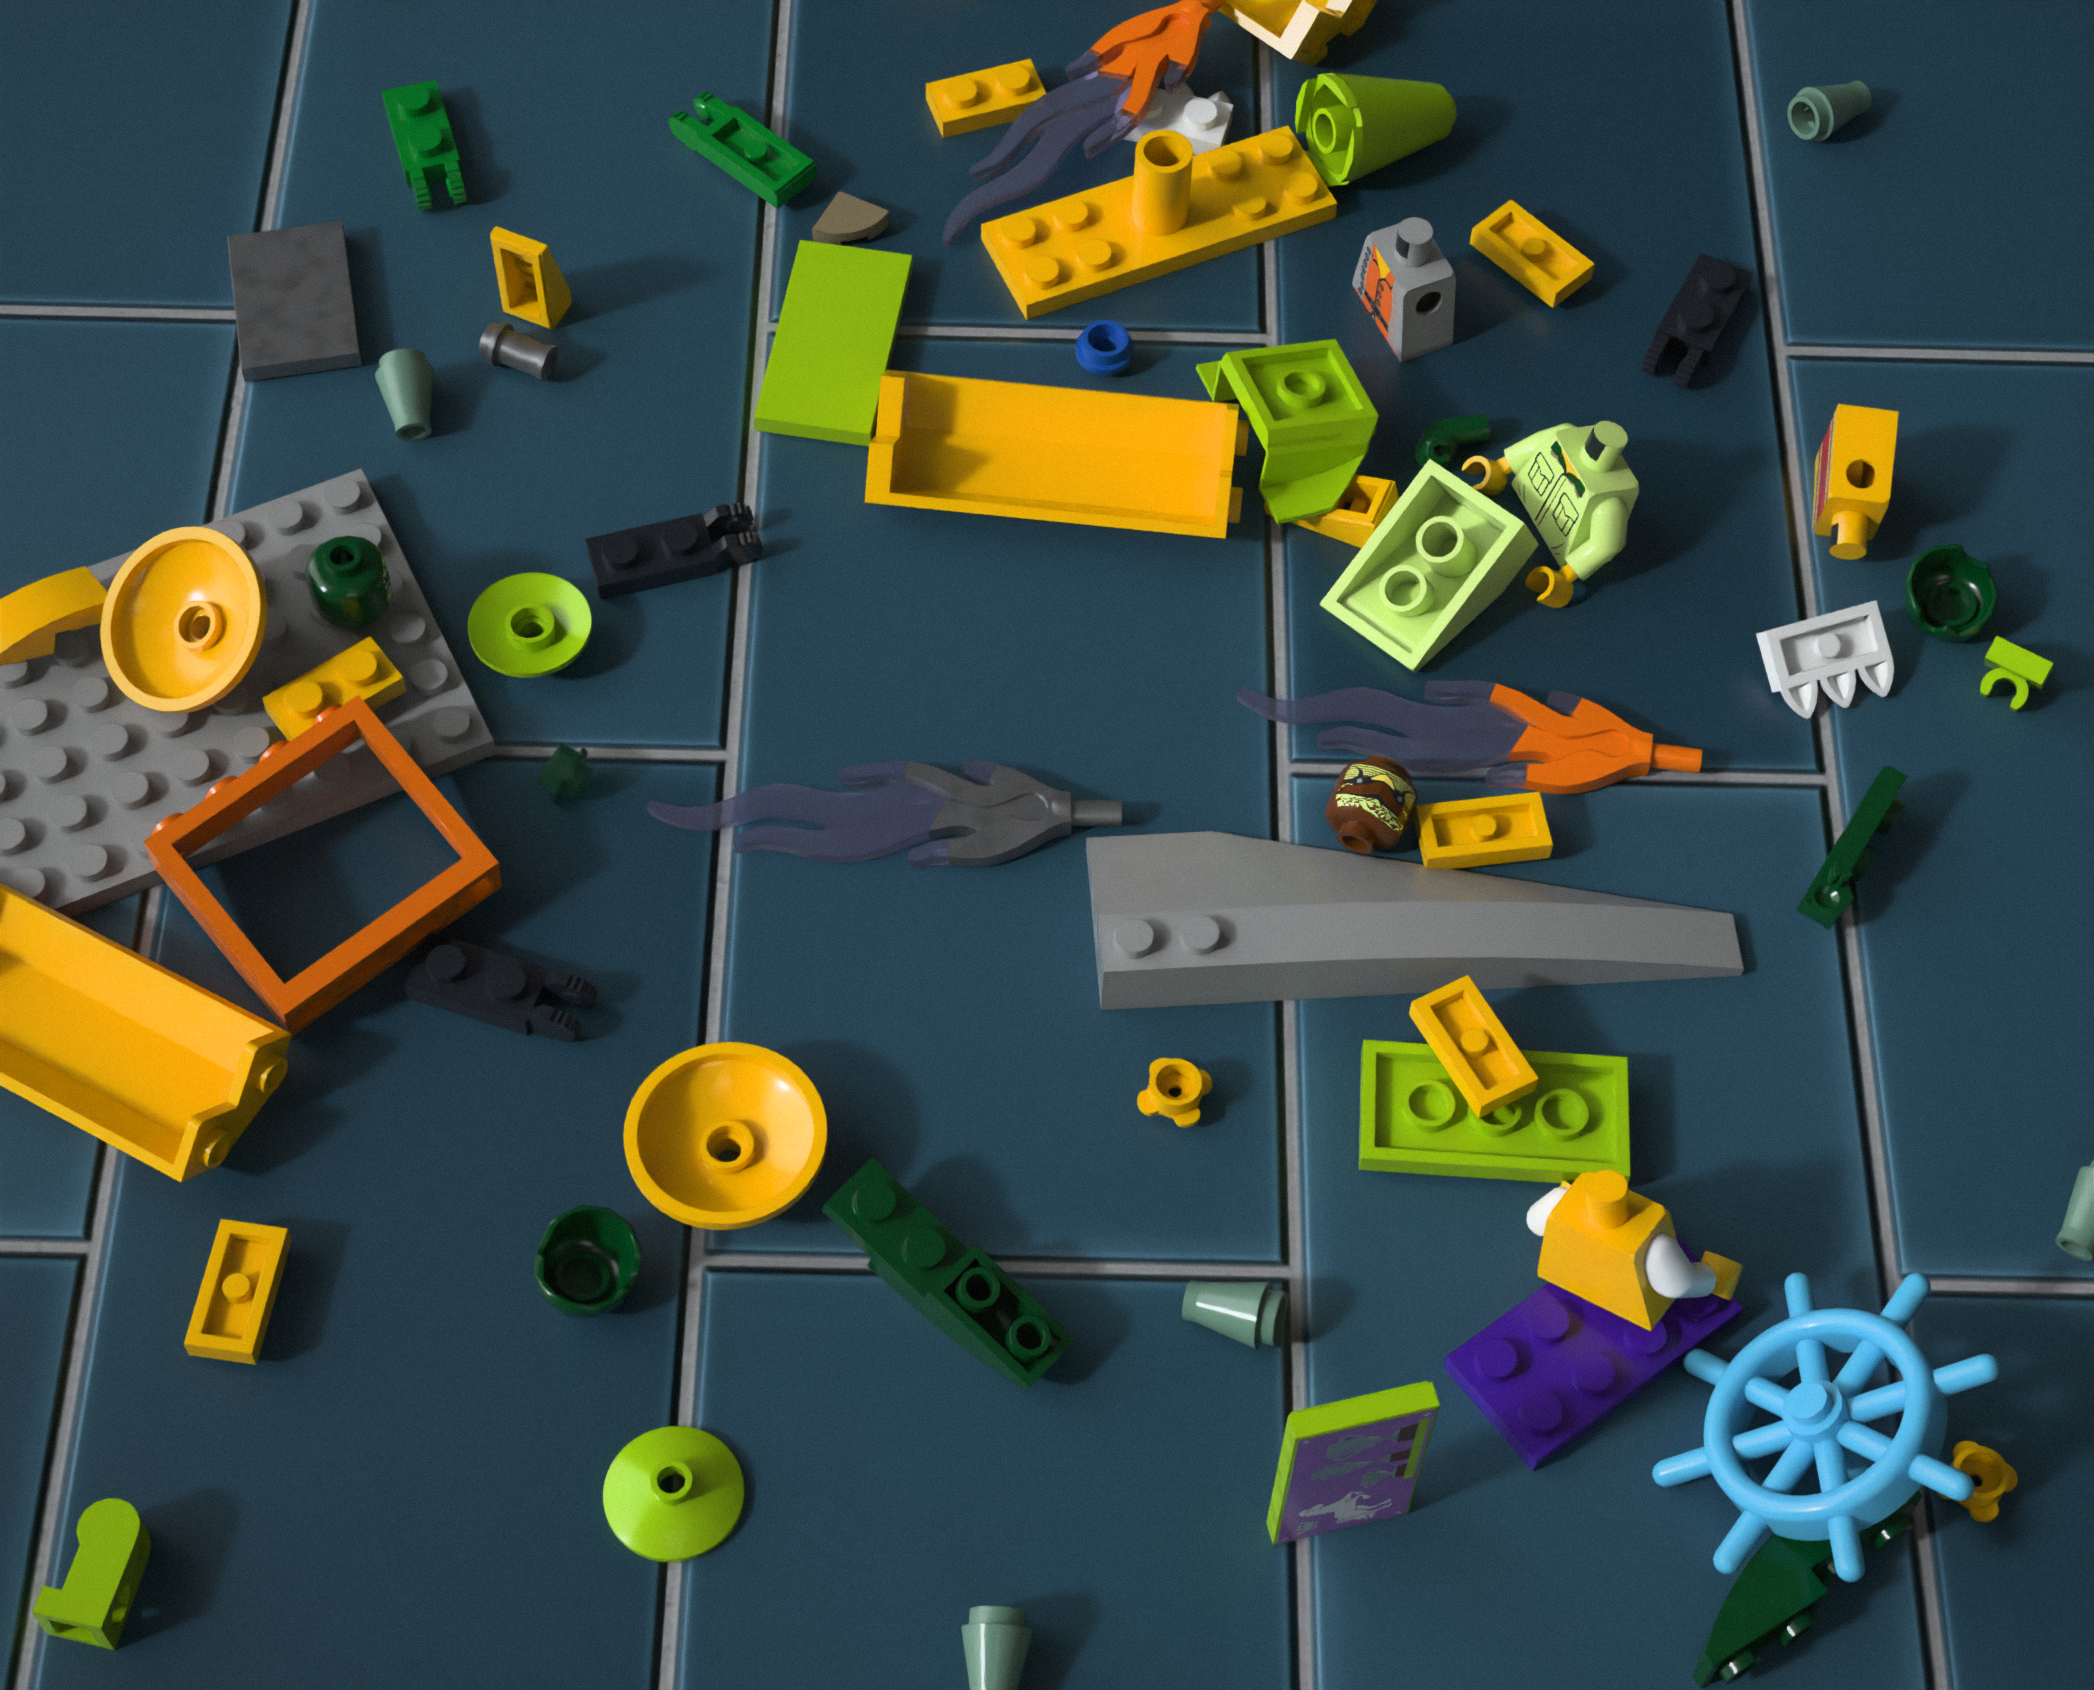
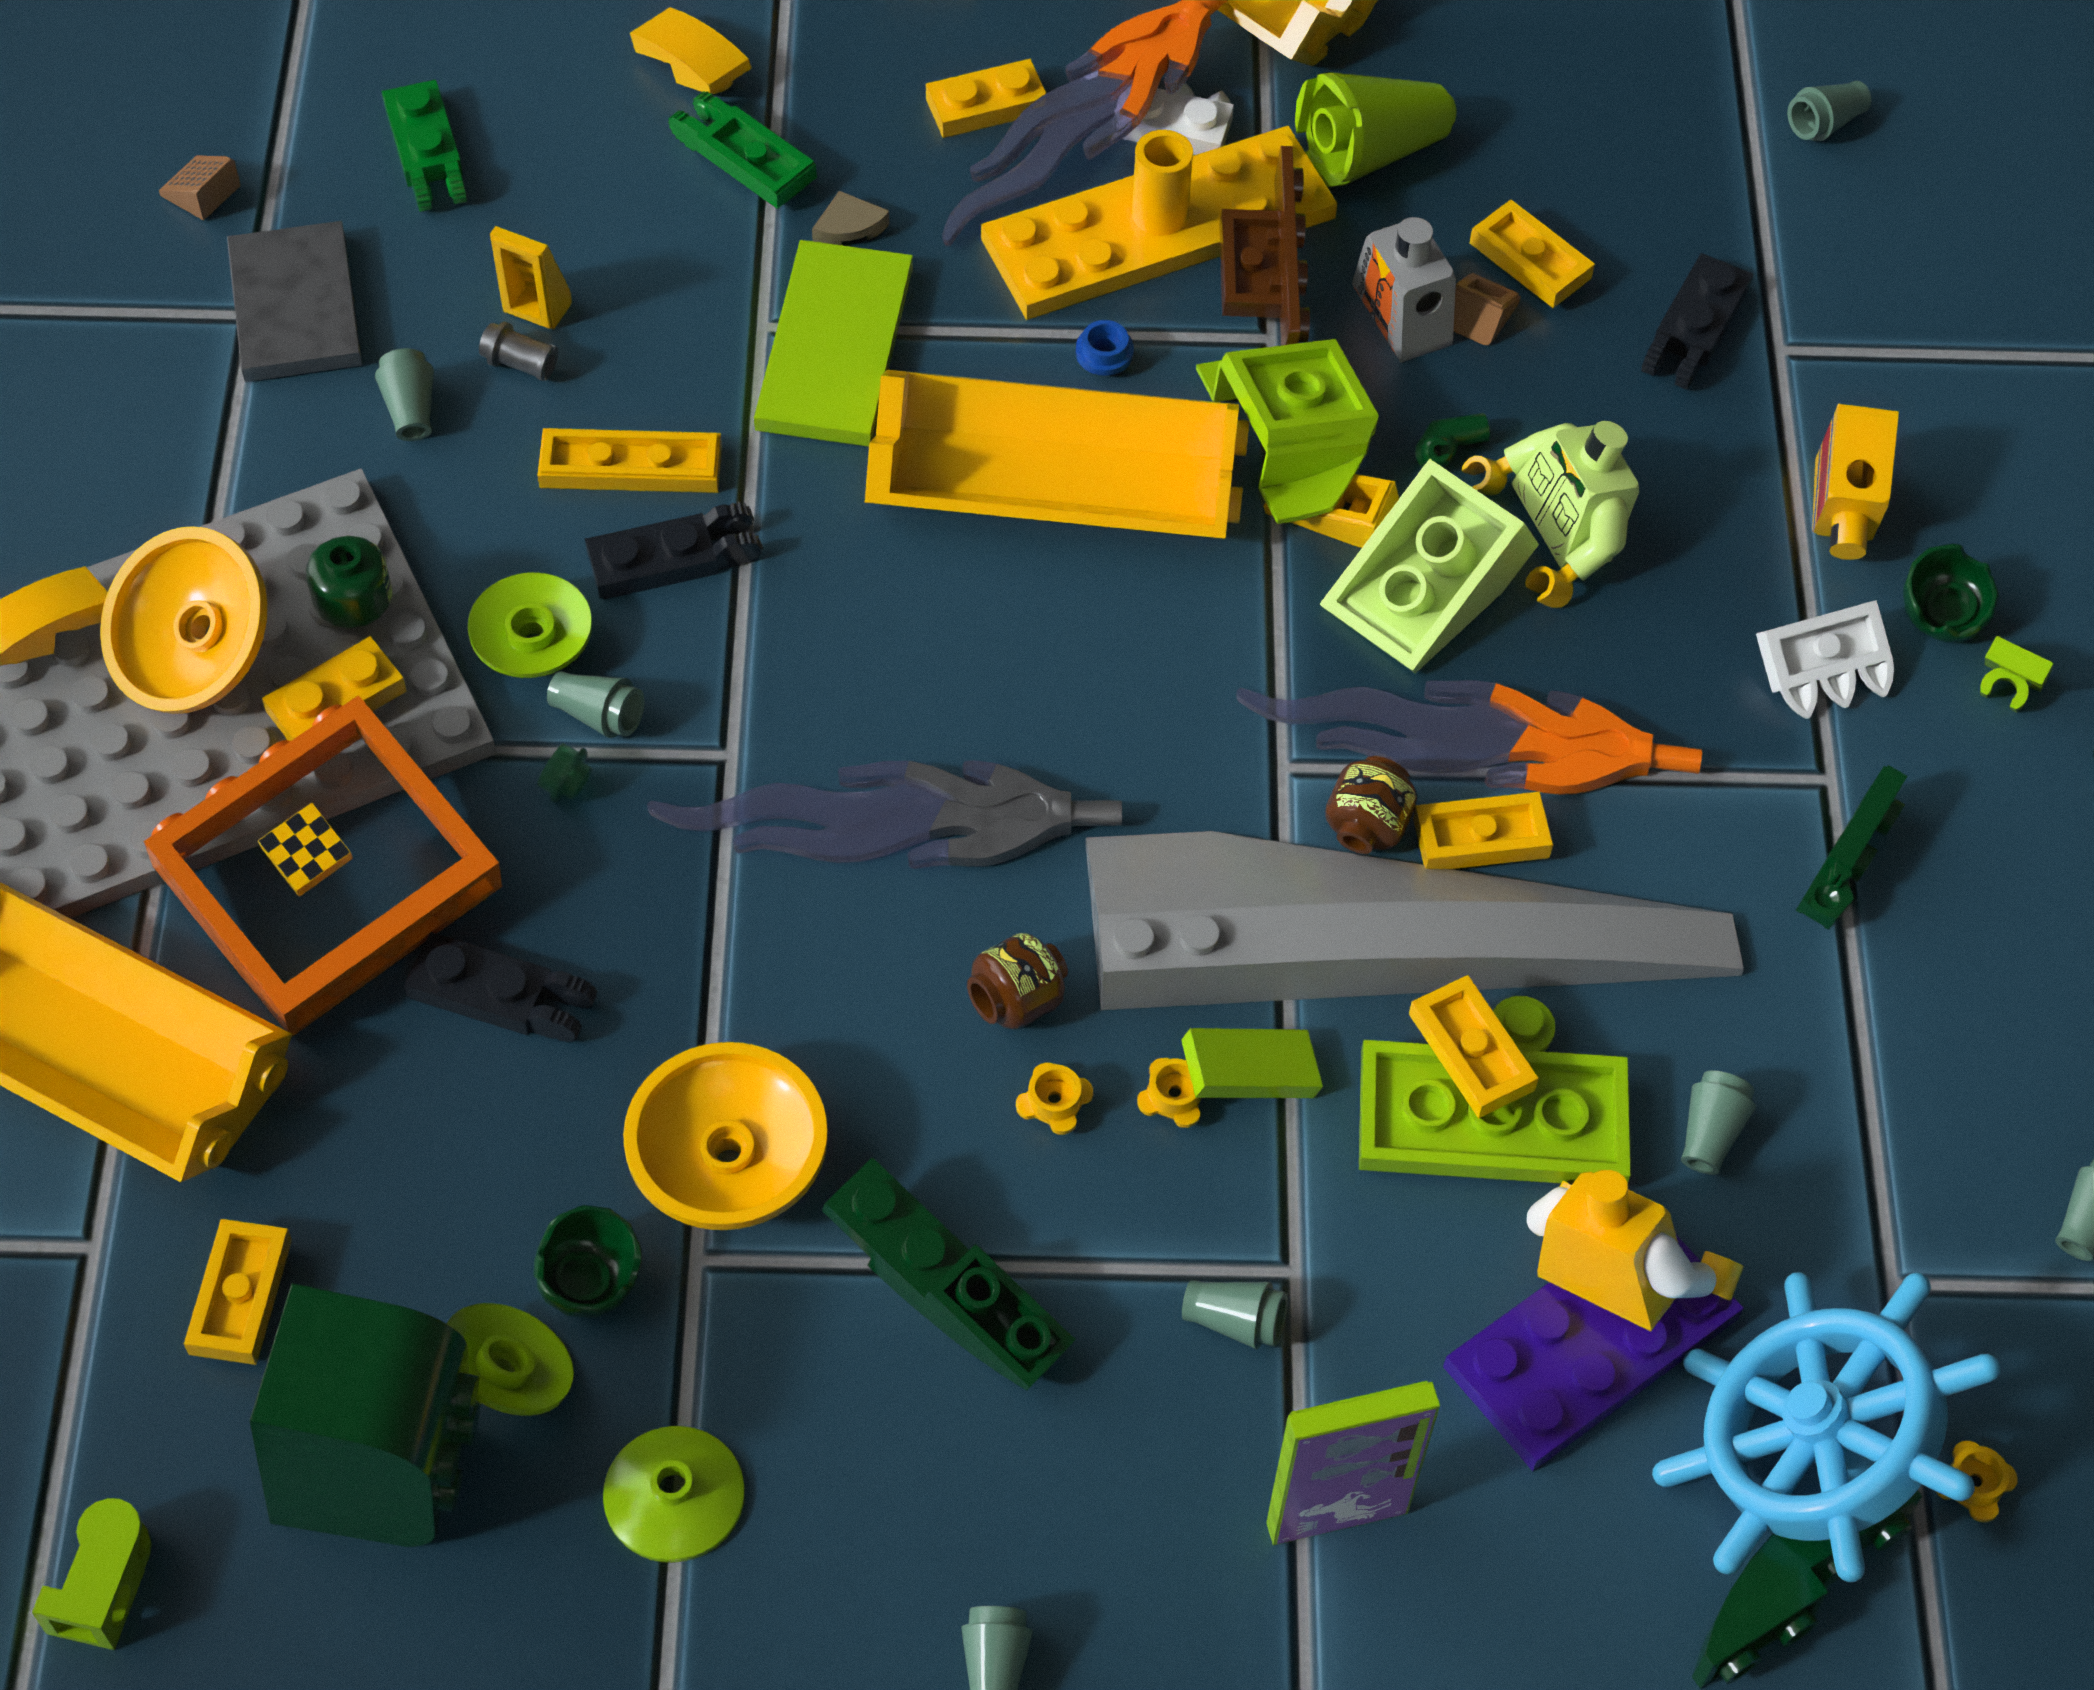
(202, 184): none -> medium nougat slope
(305, 849): none -> tile
(363, 1418): none -> dark green brick
(516, 1357): none -> lime dish
(600, 702): none -> sand green cone
(630, 460): none -> yellow tile
(694, 50): none -> yellow slope
(1017, 981): none -> reddish brown head
(1057, 1080): none -> yellow plate
(1251, 1063): none -> lime tile
(1261, 258): none -> reddish brown bracket
(1482, 308): none -> medium nougat slope
(1526, 1022): none -> lime plate
(1715, 1119): none -> sand green cone

